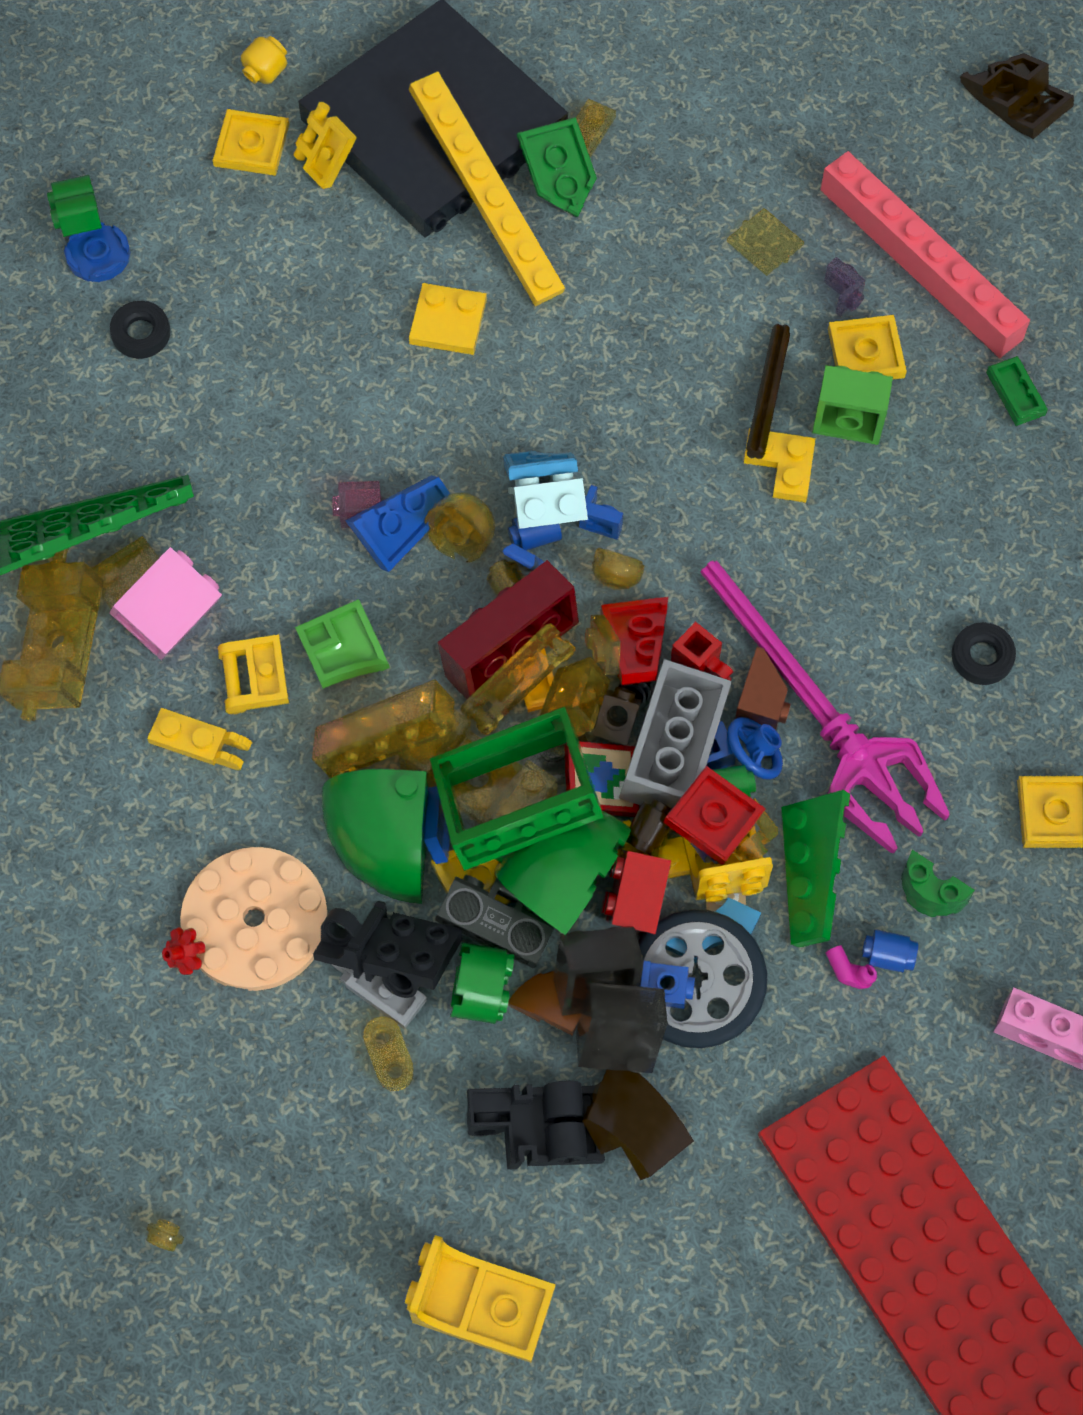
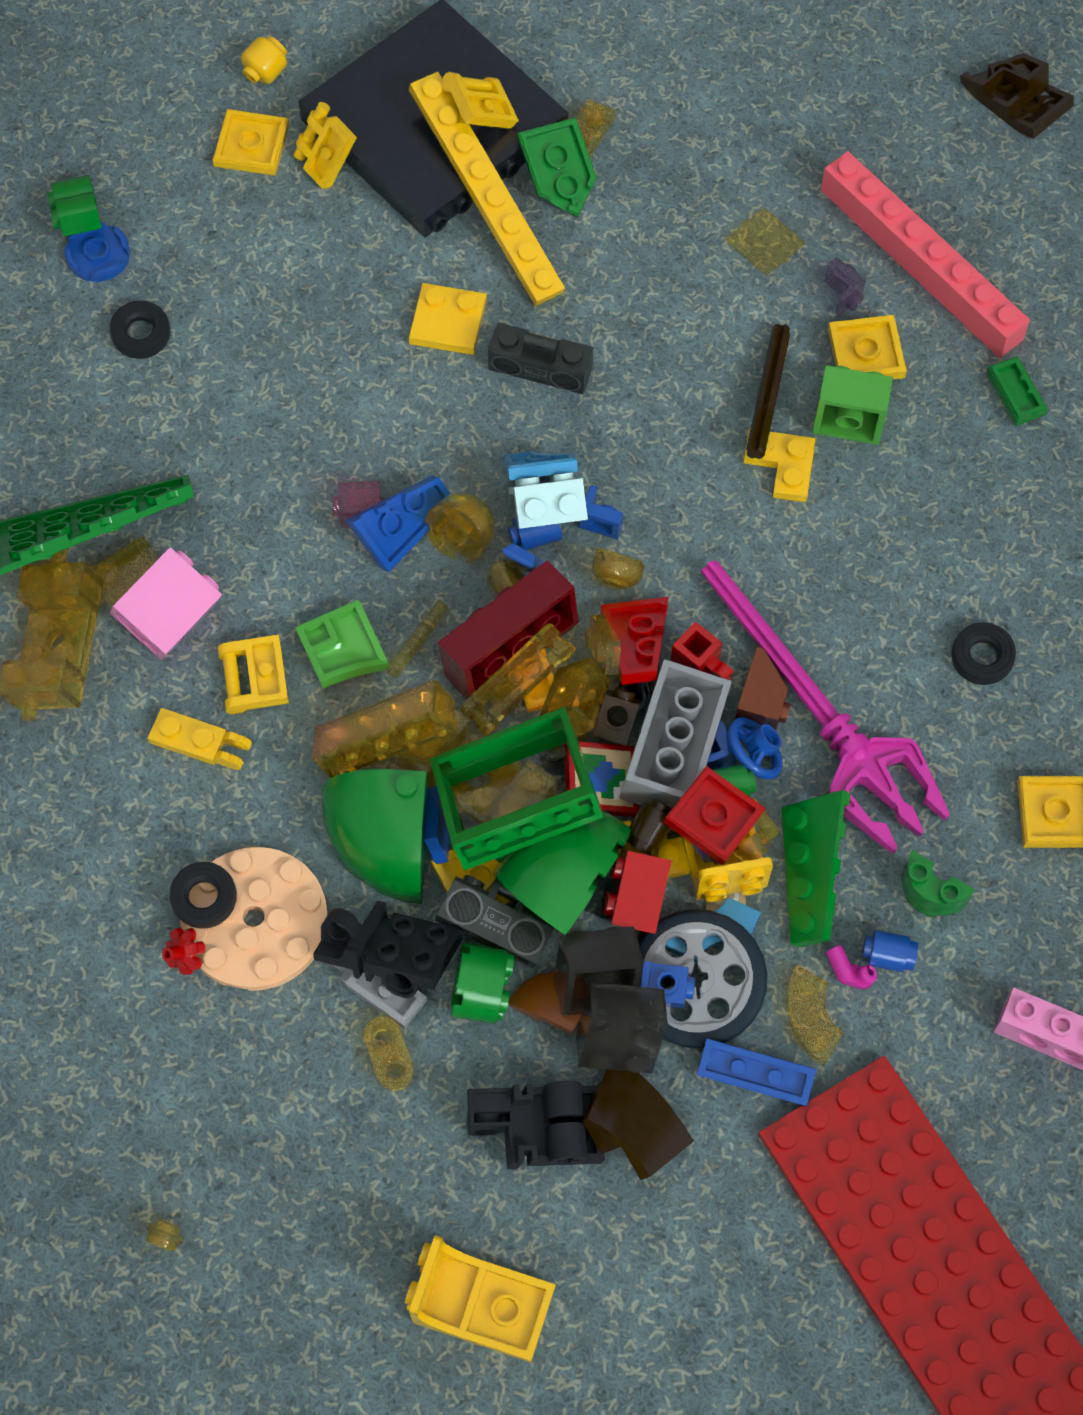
(193, 875): none -> black tyre
(417, 639): none -> clear yellow piece
(480, 100): none -> yellow plate
(540, 358): none -> pearl dark grey piece
(756, 1071): none -> blue plate
(809, 1017): none -> clear yellow tile

